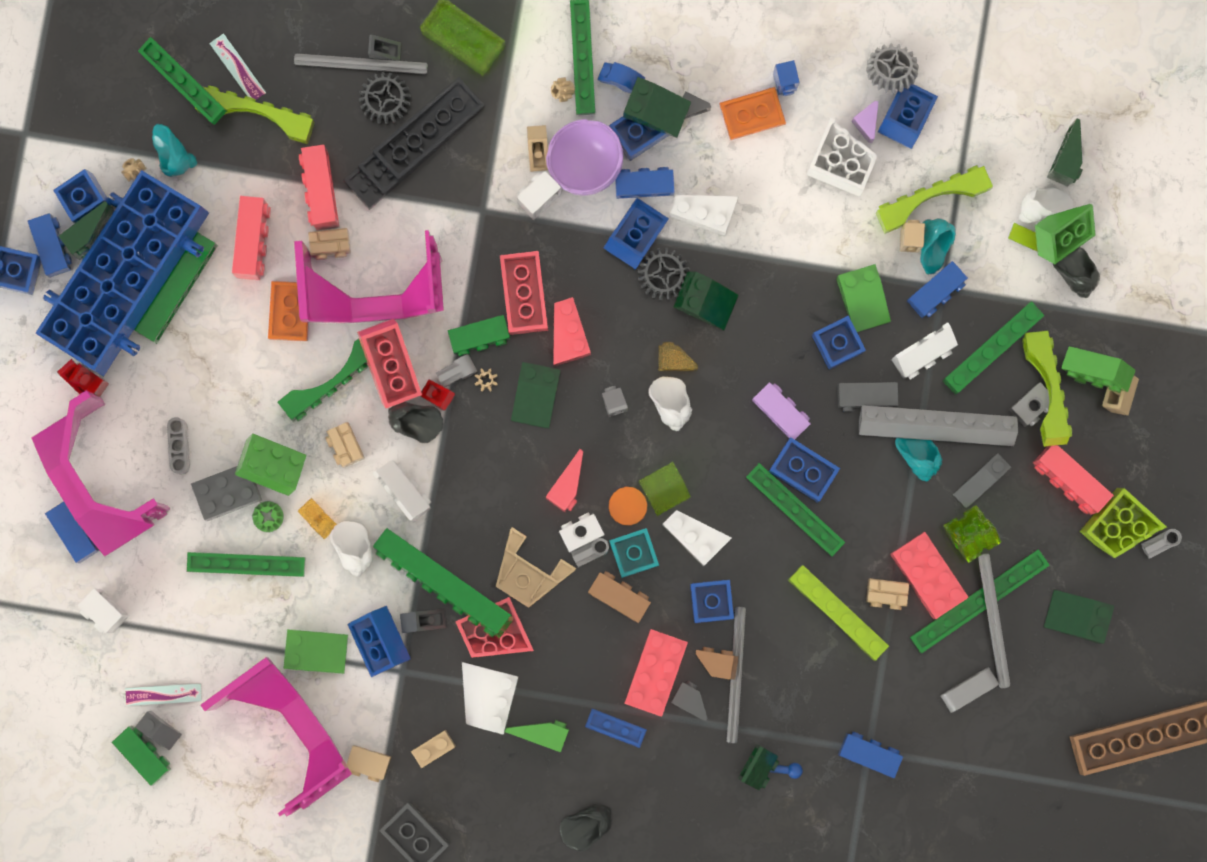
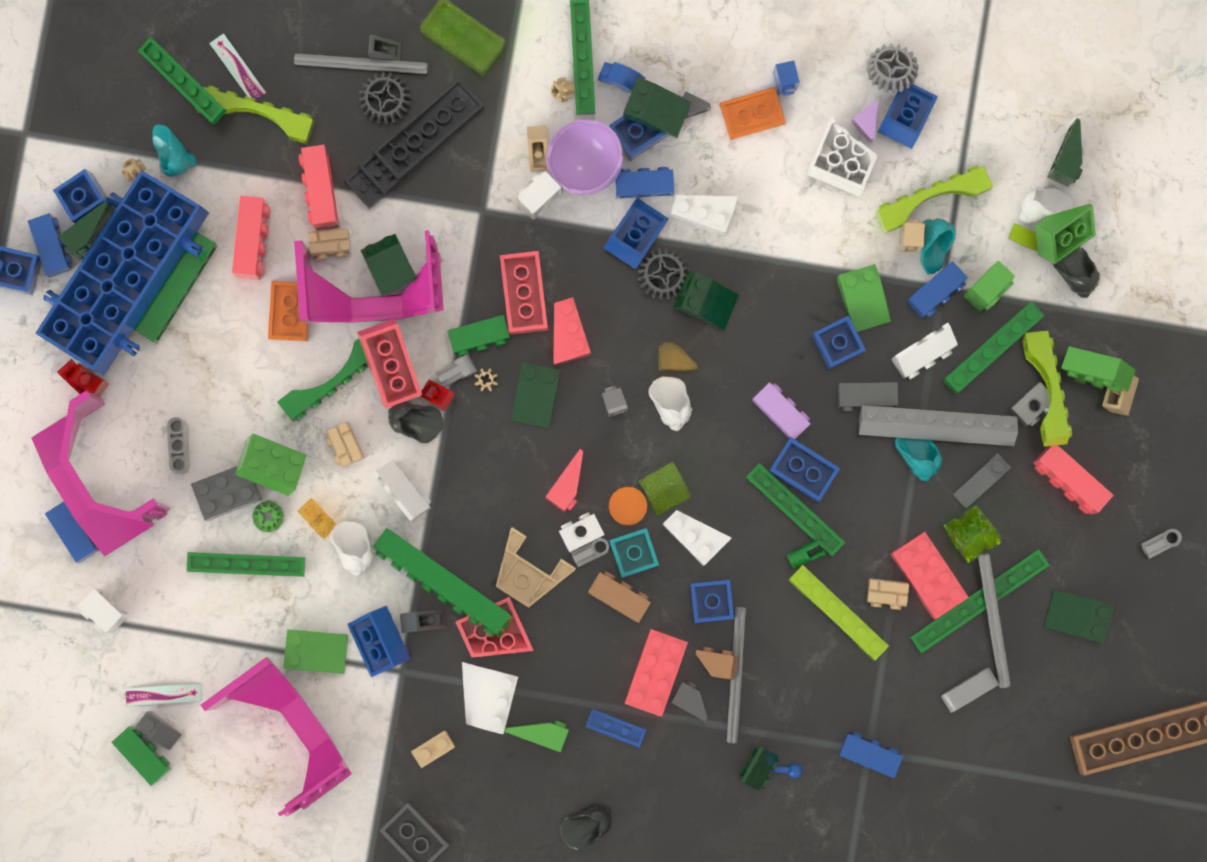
(368, 763): tan brick -> none
(388, 264): none -> dark green slope
(802, 555): none -> green hinge
(990, 287): none -> bright green brick
(1121, 524): lime wedge -> none

